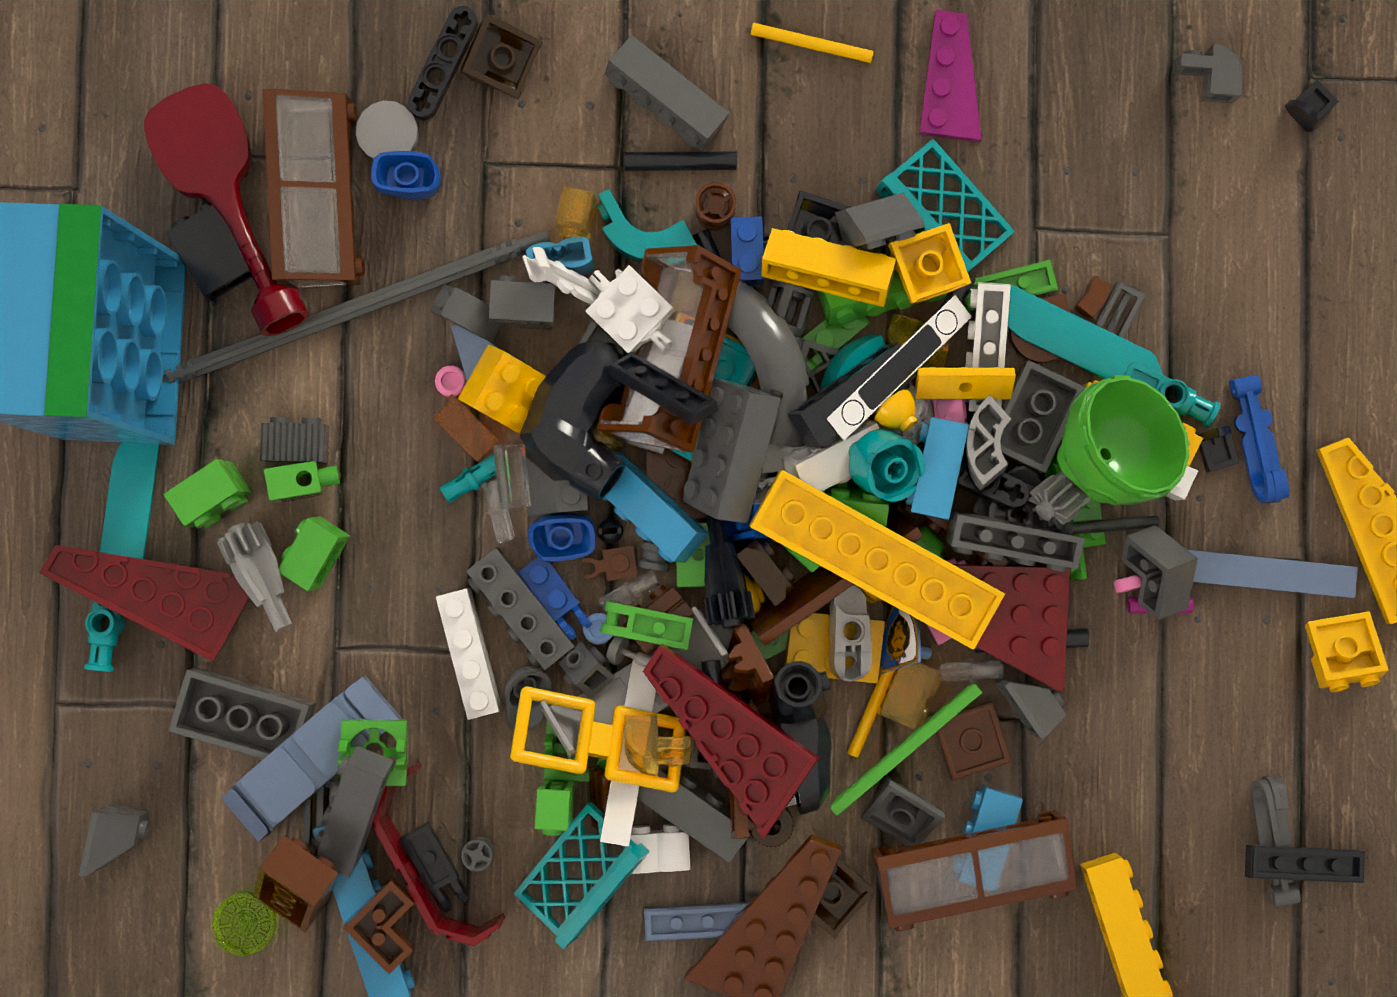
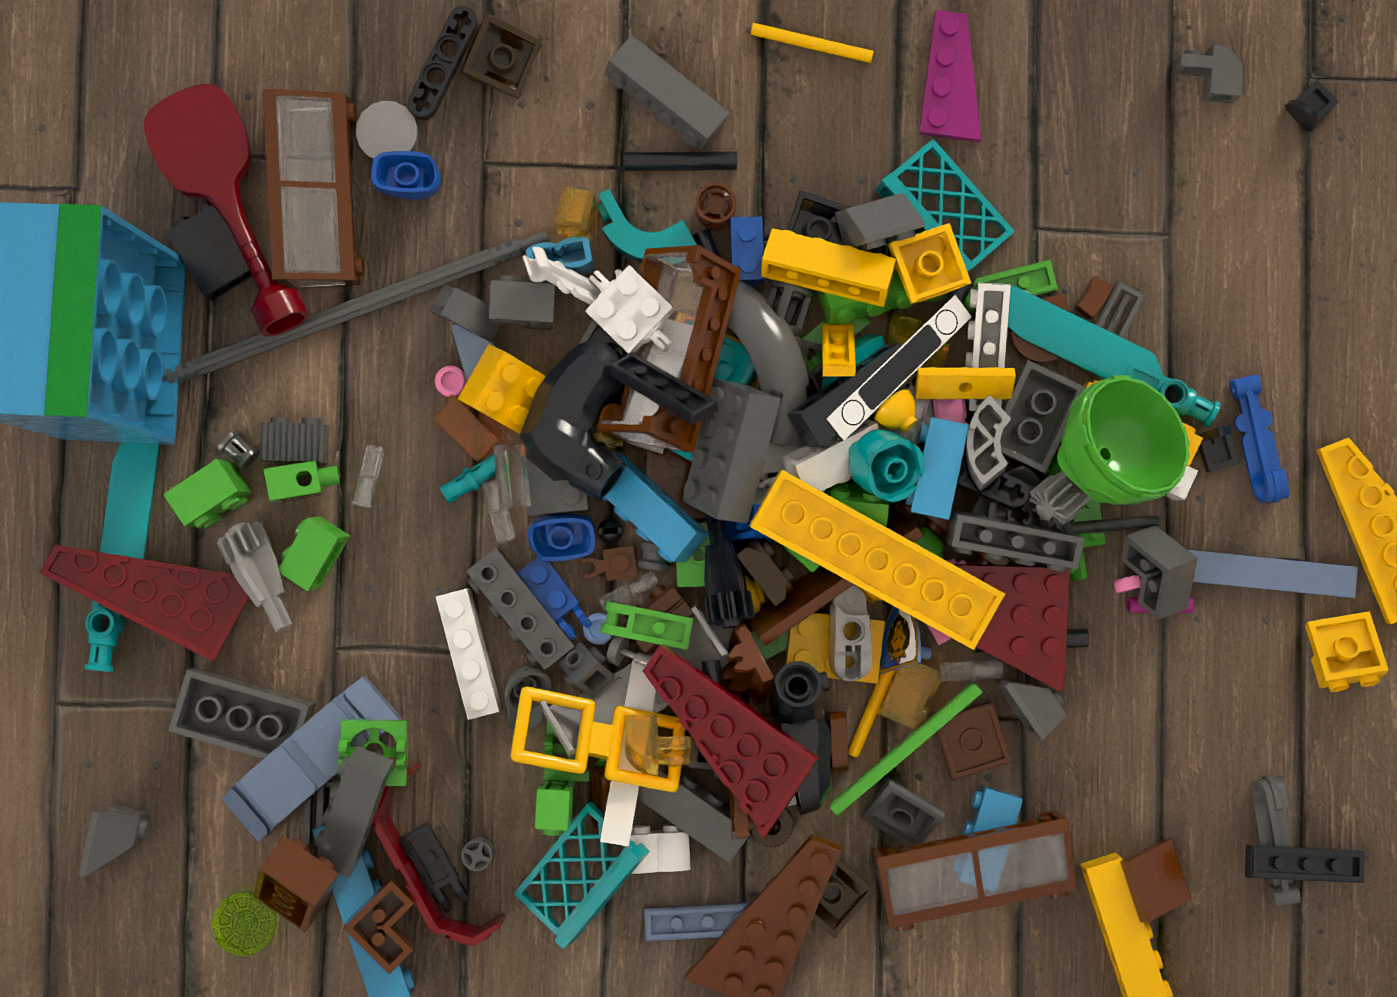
(243, 455): none -> dark grey bush
(368, 476): none -> clear axle
(838, 350): none -> yellow tile
(838, 735): none -> reddish brown beam
(1155, 880): none -> reddish brown tile

